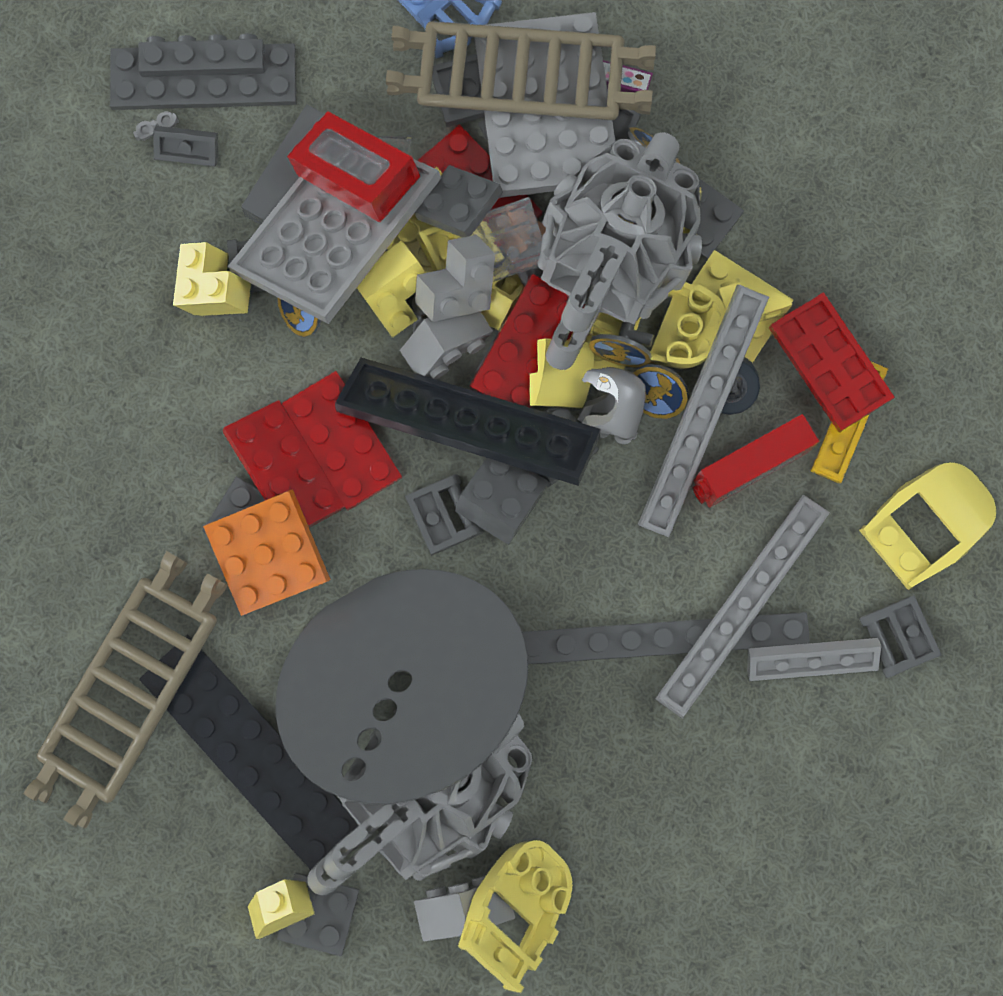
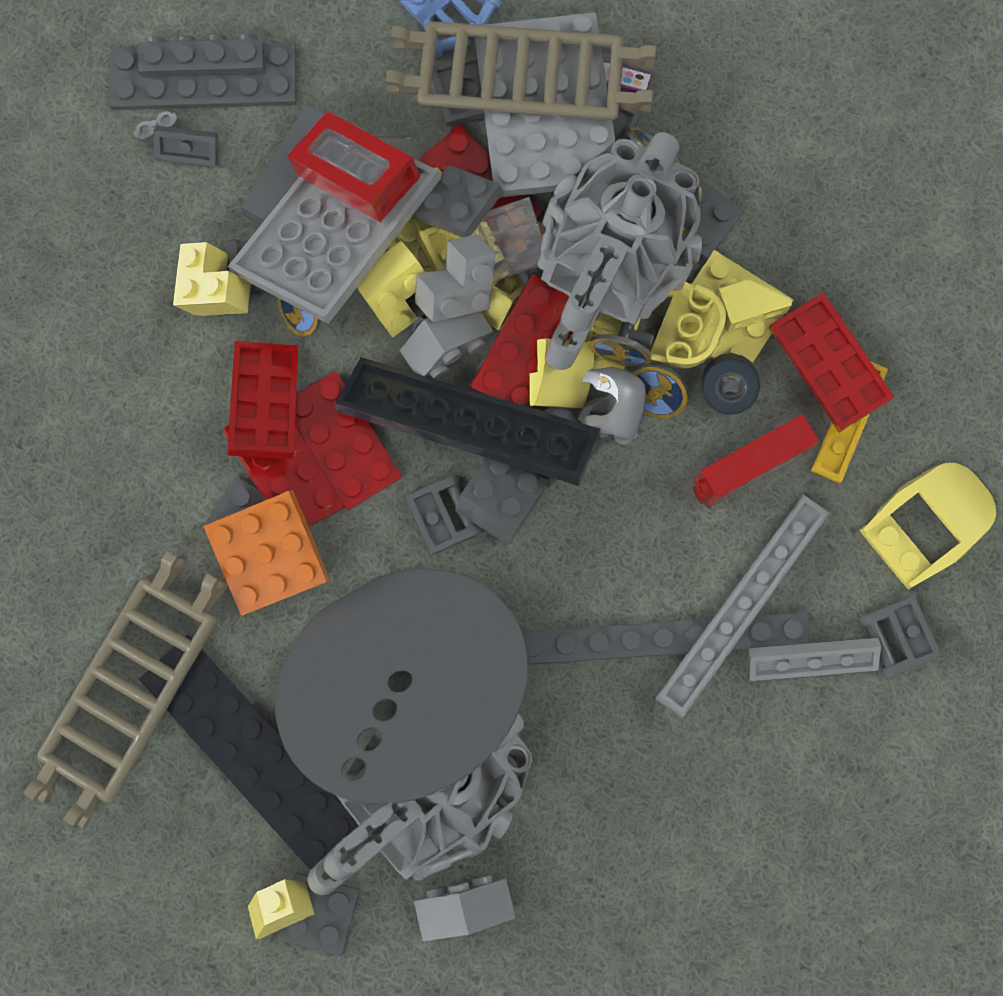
(263, 400): none -> red plate
(539, 890): light yellow slope -> none
(703, 410): light grey tile -> none

